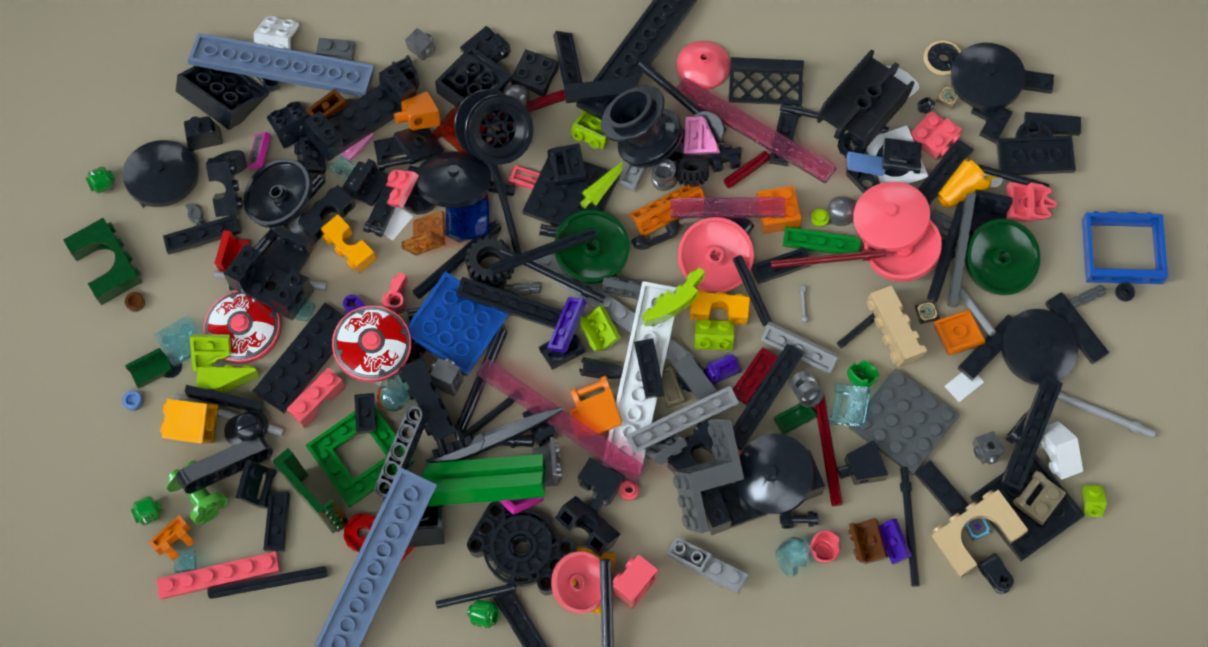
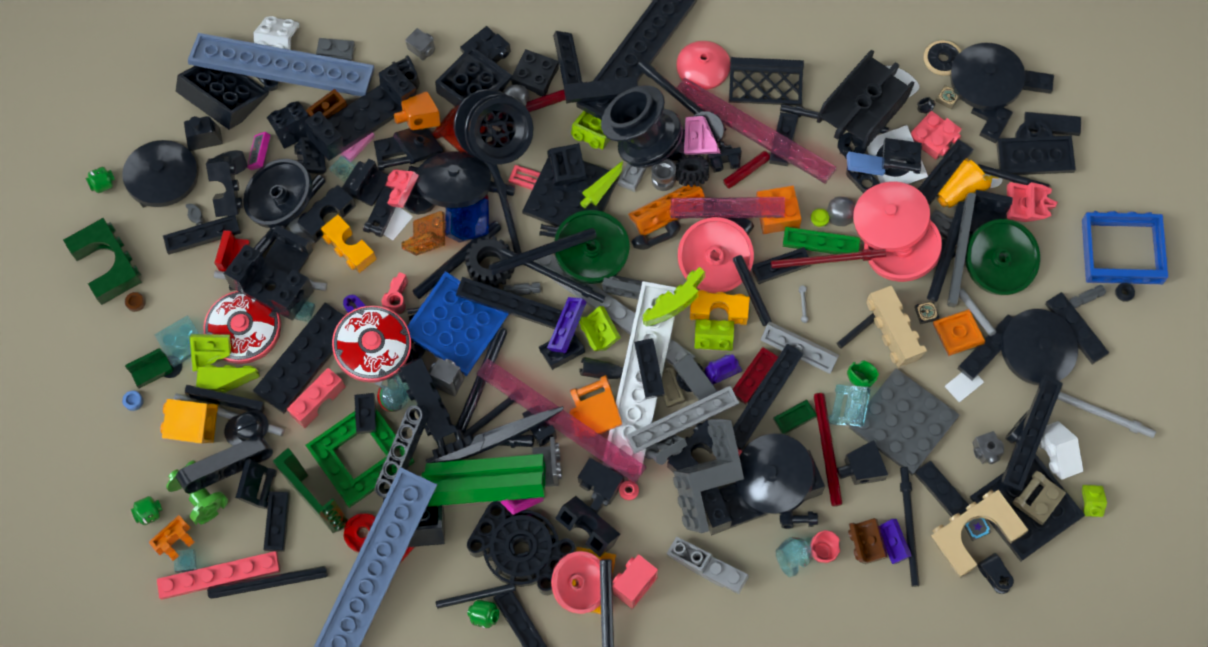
(806, 389): flat silver wheel -> none

